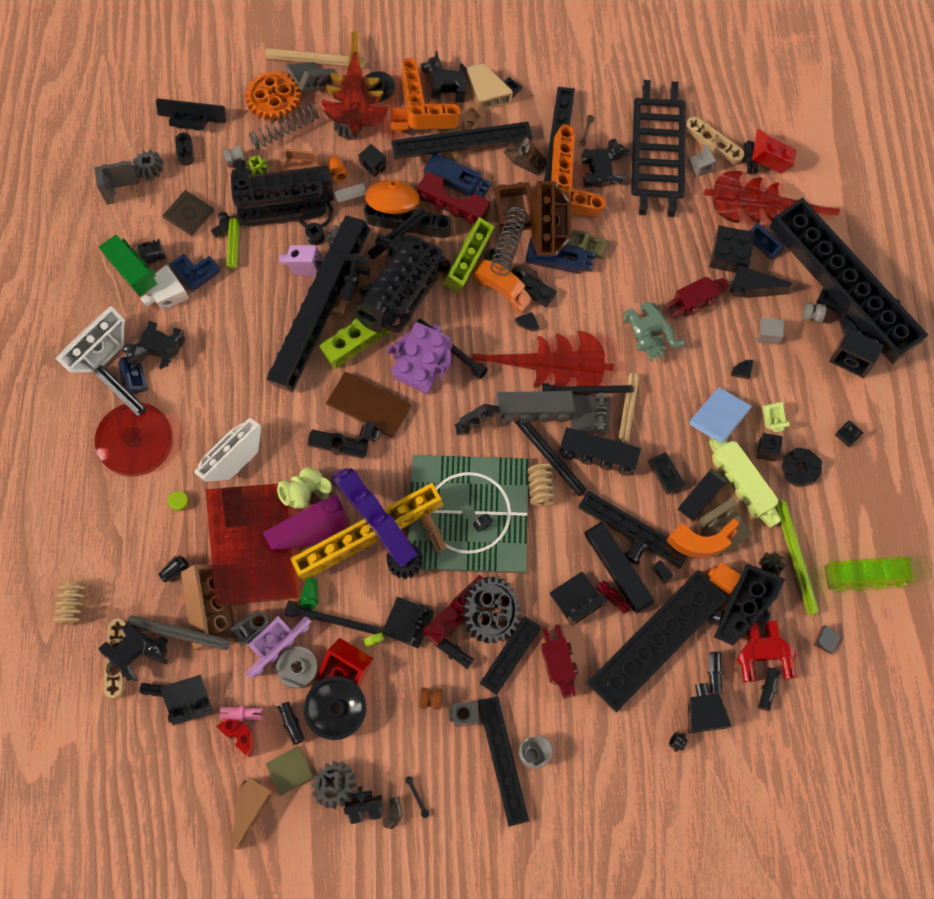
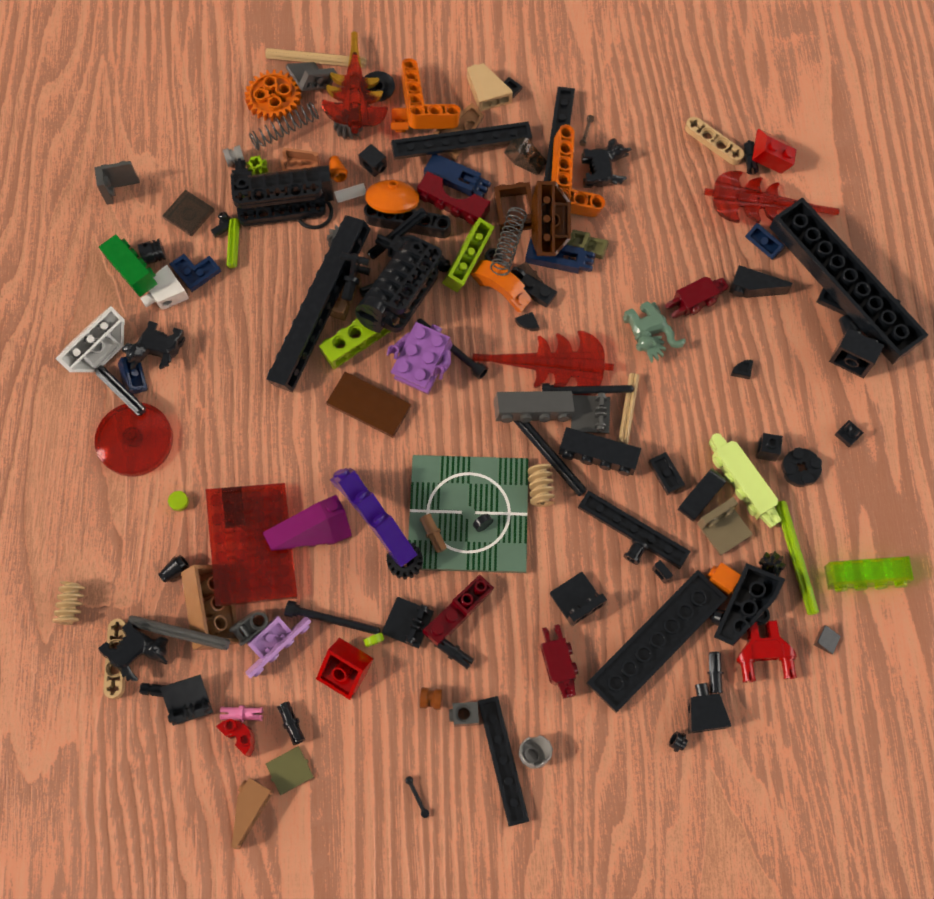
(148, 164): dark grey gear -> none
(180, 149): black beam -> none
(190, 114): black bracket -> none
(230, 453): white wedge -> none
(299, 490): yellowish green animal -> none
(301, 678): light grey plate -> none
(302, 260): lavender torso -> none
(309, 597): green cone -> none
(318, 237): black wheel -> none
(320, 708): black dish -> none
(325, 790): dark grey gear -> none
(349, 446): black piece -> none
(362, 536): yellow brick -> none
(362, 802): black hips -> none
(368, 433): black tile -> none
(395, 814): clear smoke arm -> none
(445, 80): black animal -> none
(475, 418): black hinge -> none
(488, 629): black gear -> none
(510, 655): black tile -> none
(614, 597): dark red axle -> none
(619, 567): black beam -> none
(680, 148): black bar -> none
(697, 546): orange arch -> none
(703, 162): light grey panel -> none
(720, 415): light blue tile -> none
(731, 249): black brick -> none
(769, 689): black pin -> none
(771, 331): light grey panel -> none
(774, 416): yellowish green bracket -> none
(814, 312): light grey wheel -> none

